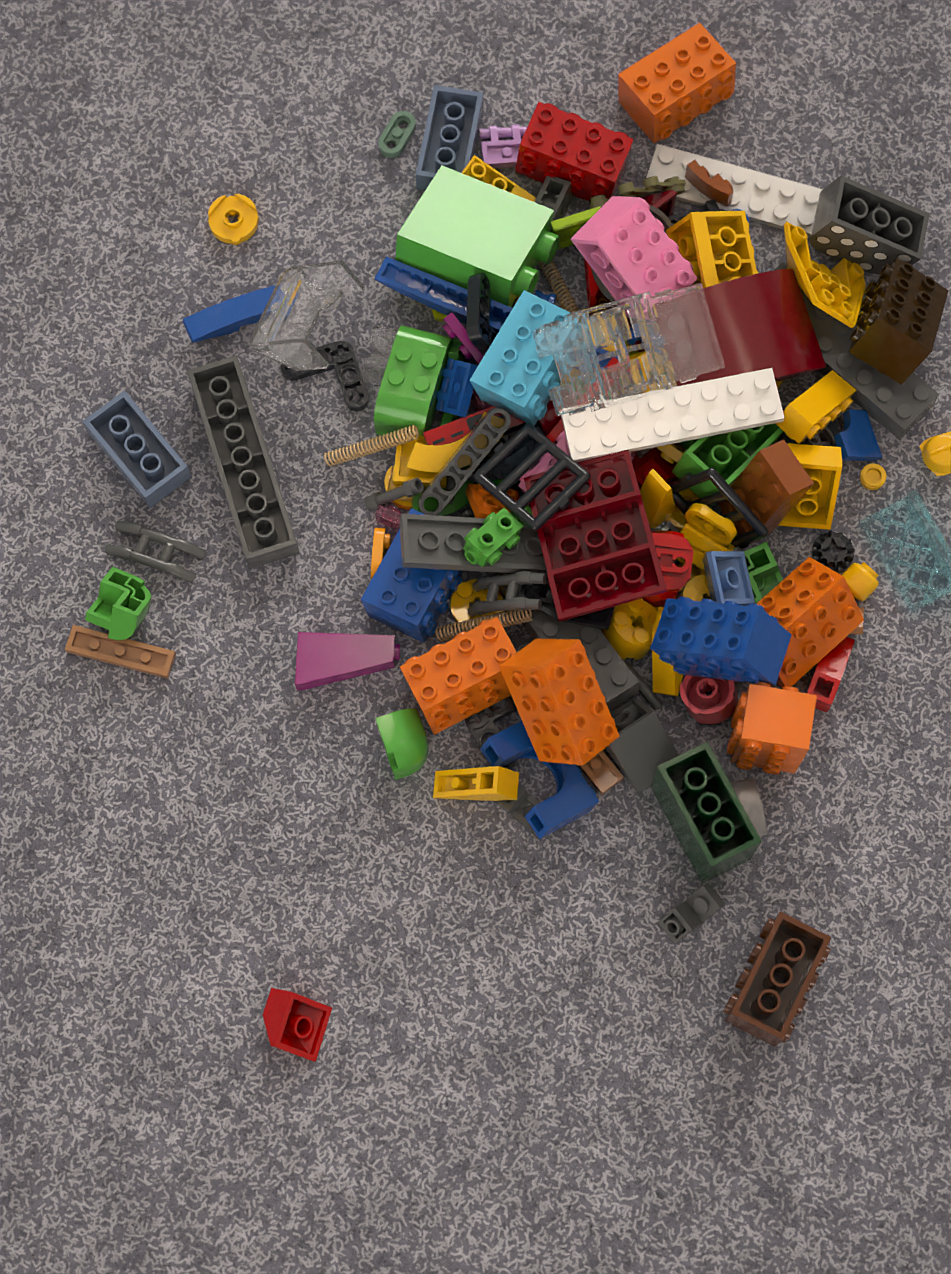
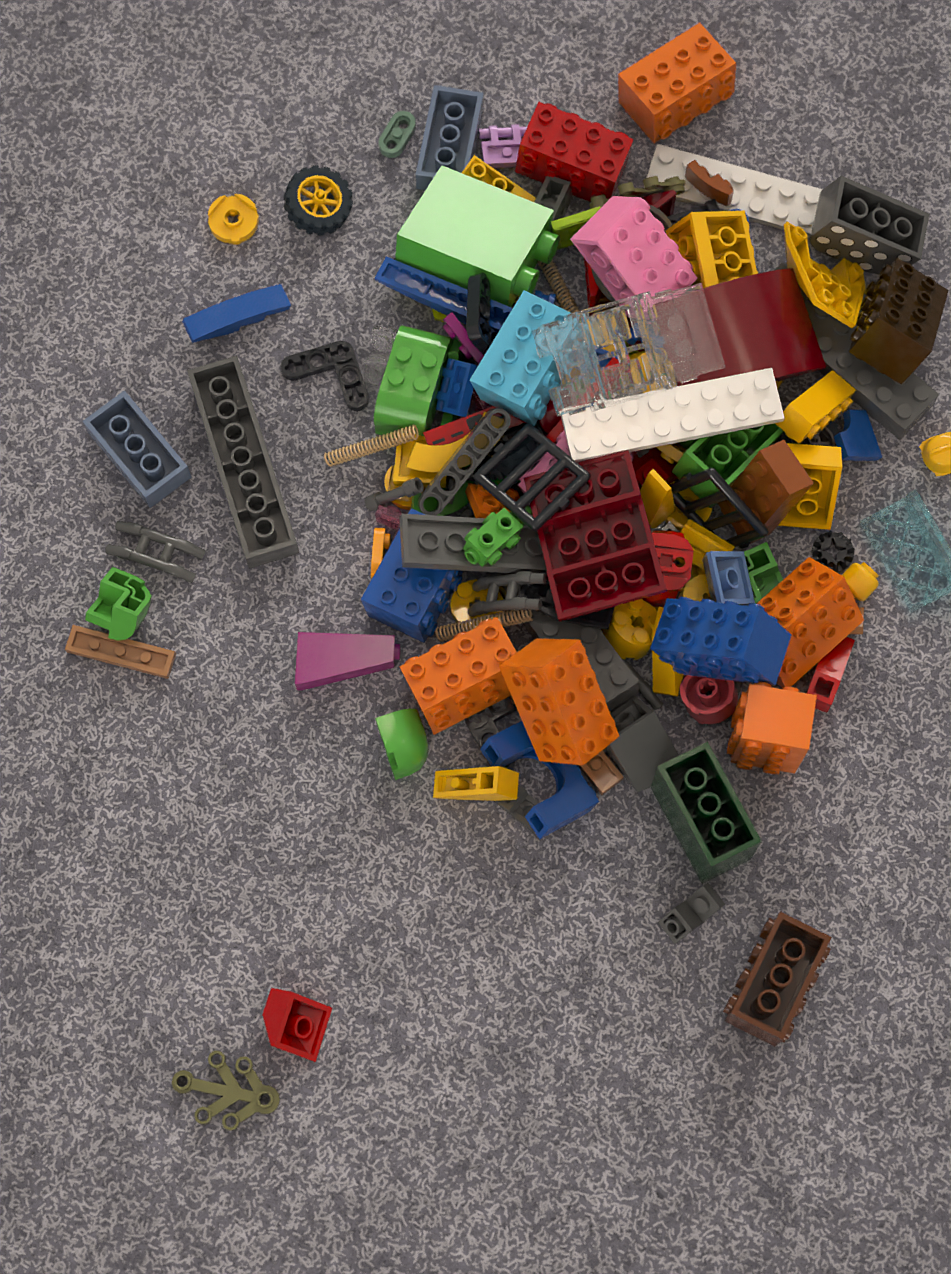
(231, 1092): none -> olive plant
(294, 309): clear windscreen -> none
(309, 220): none -> black wheel
(710, 523): yellow plate -> none
(750, 799): flat silver slope -> none
(872, 476): yellow tile -> none

